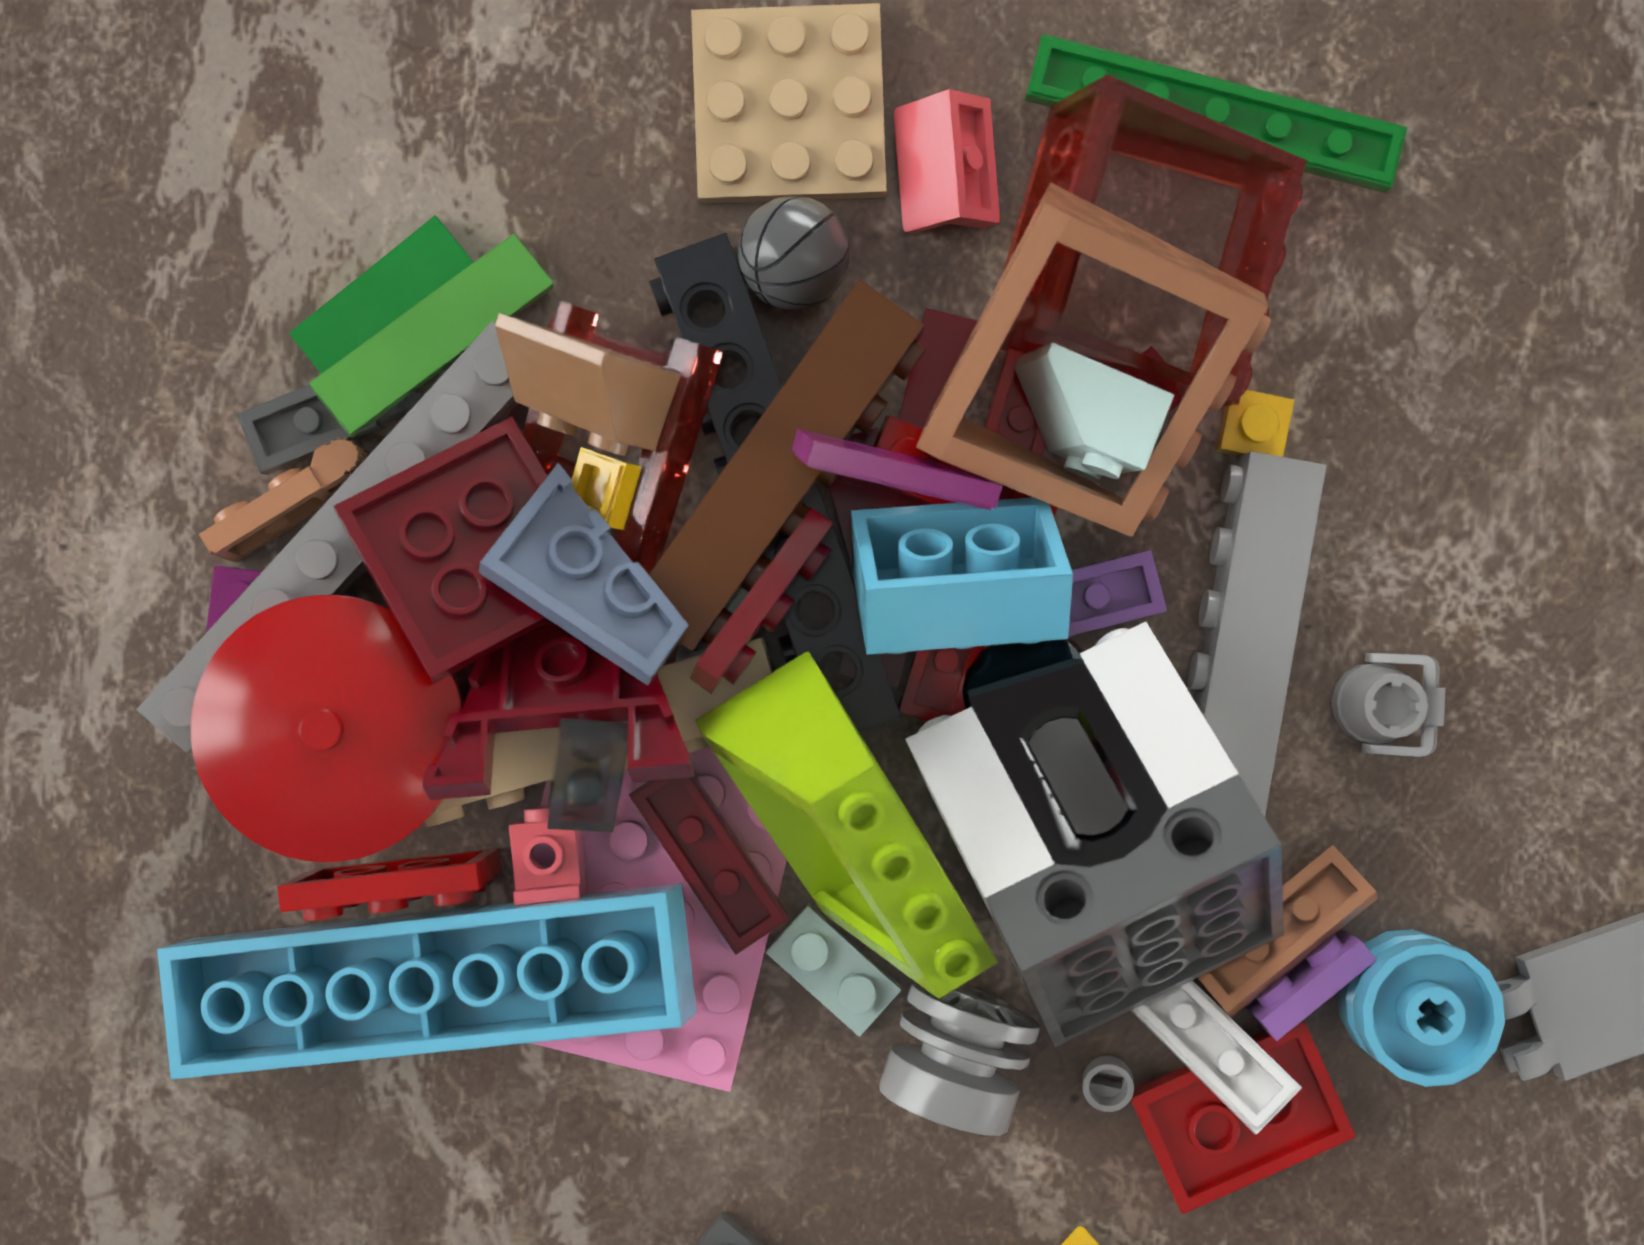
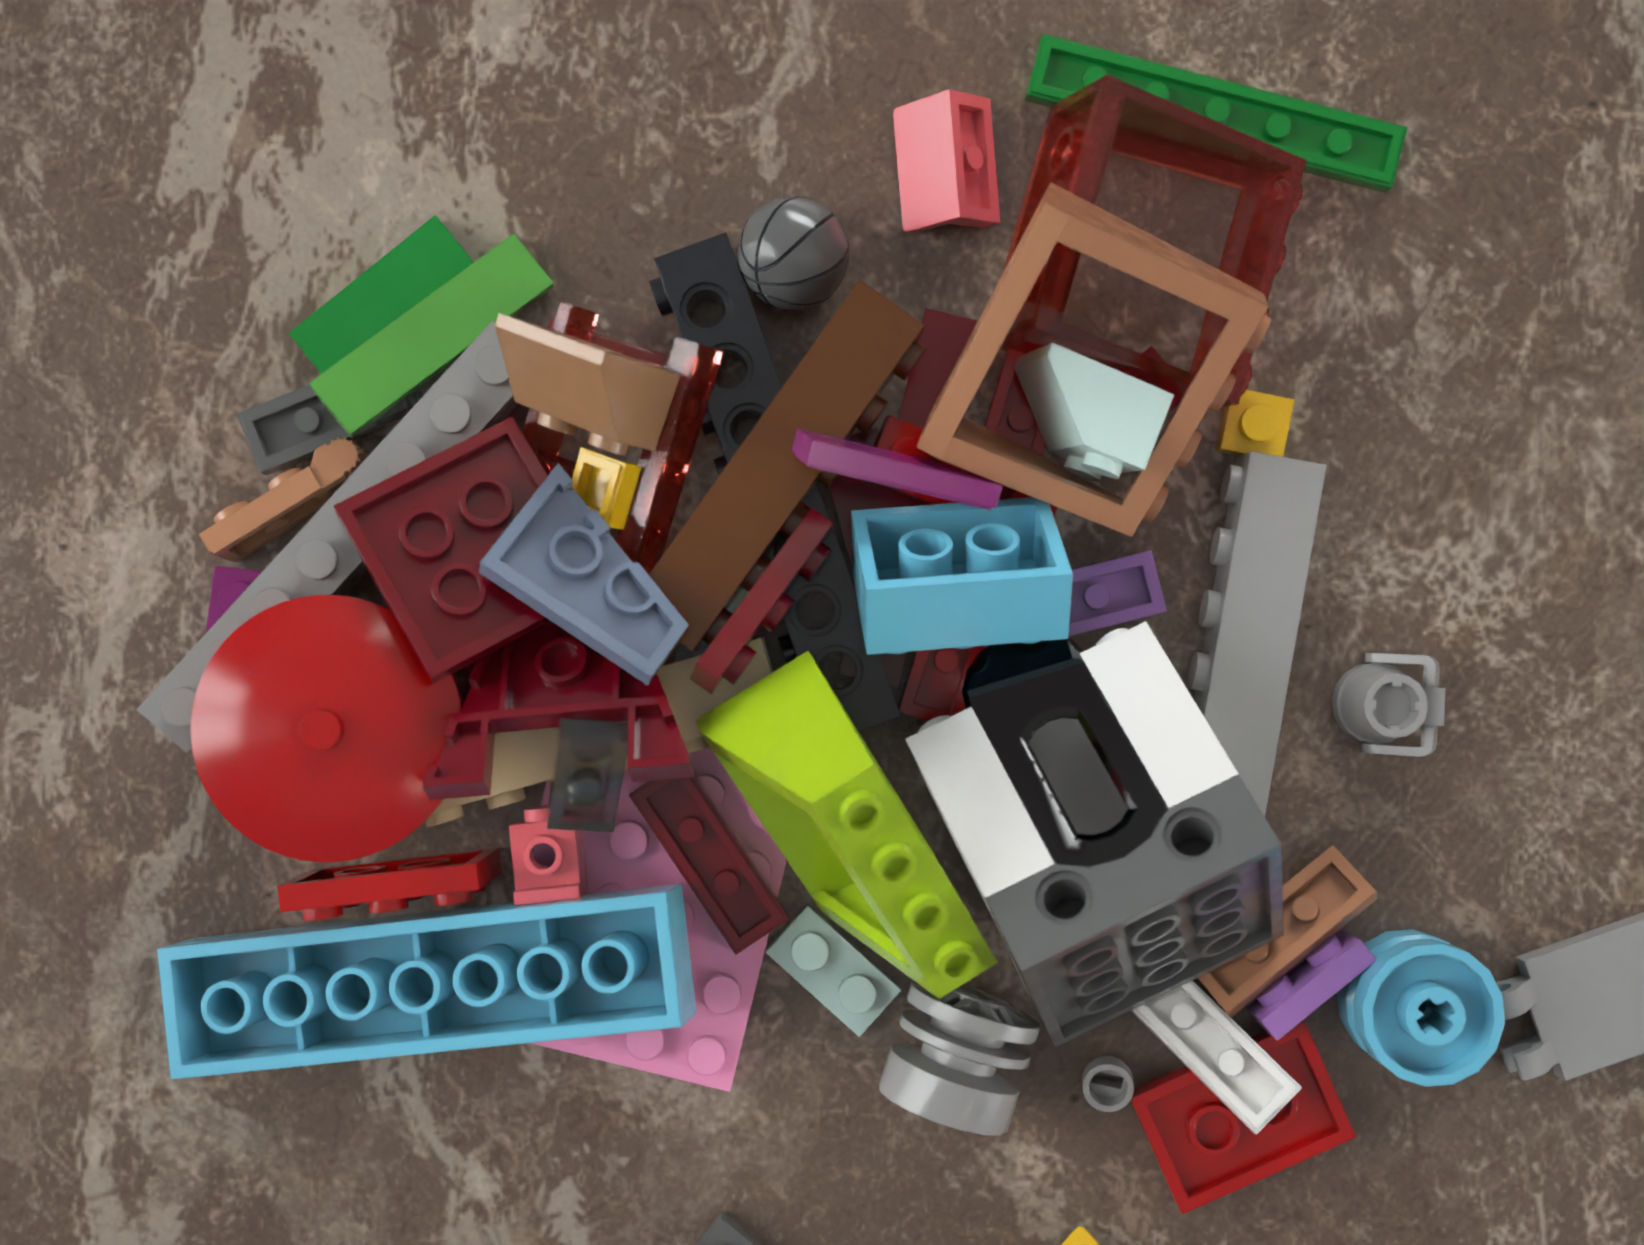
(788, 103): tan plate -> none

